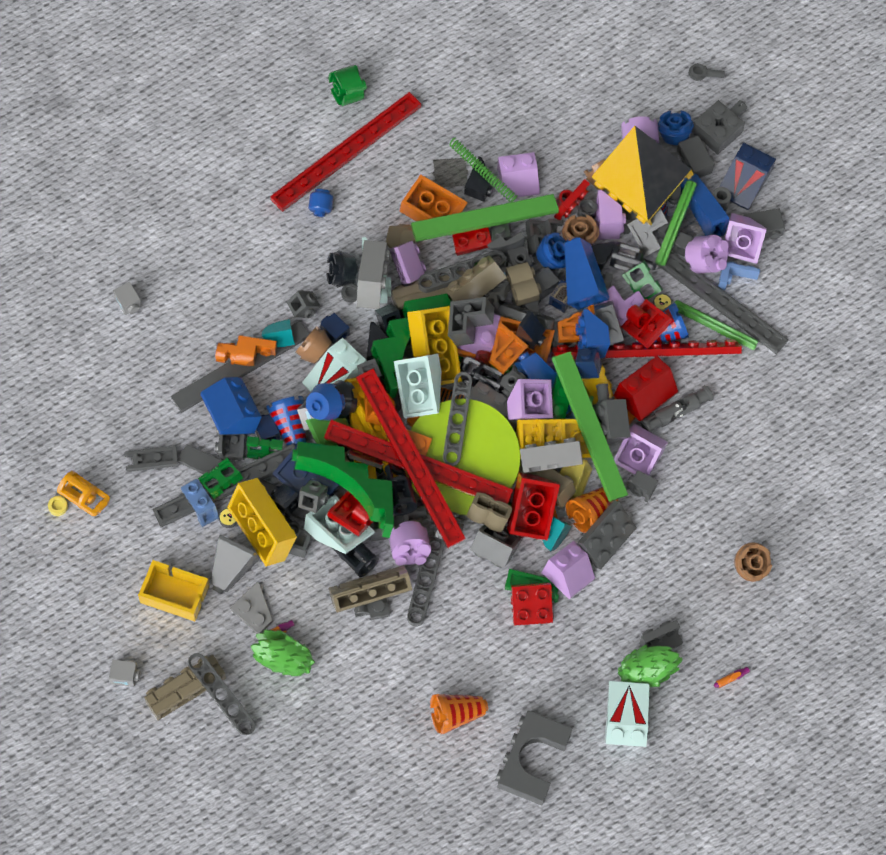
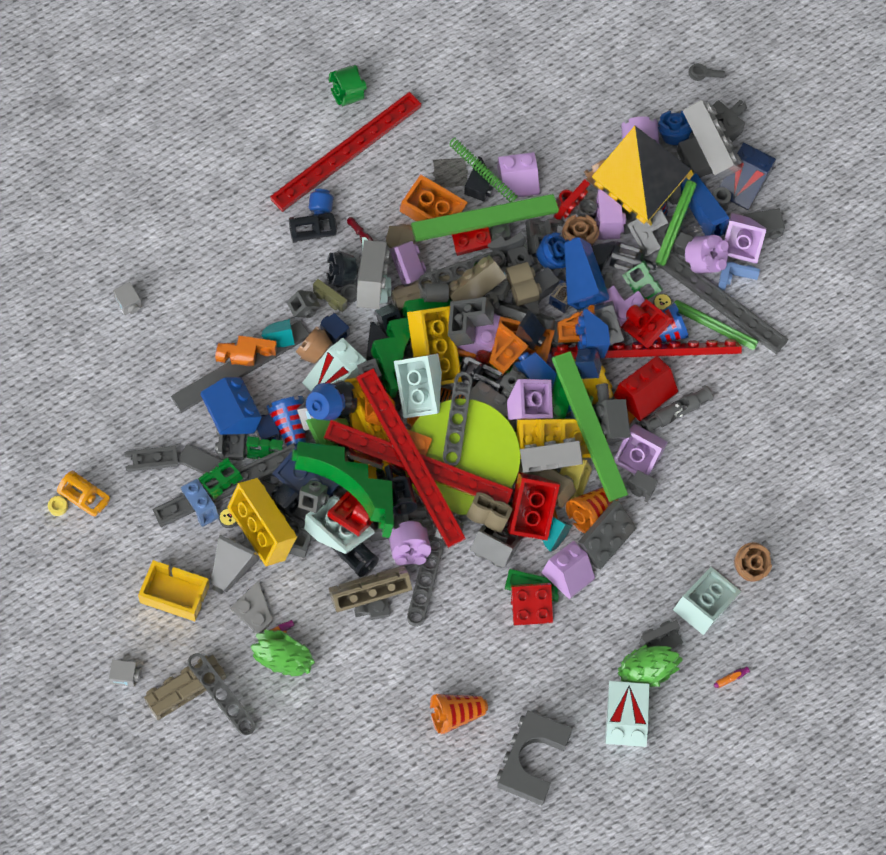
(317, 226): none -> black piece
(334, 299): none -> olive plate
(358, 229): none -> dark red piece
(434, 292): none -> dark grey brick
(706, 600): none -> light aqua slope
(712, 139): none -> light grey brick

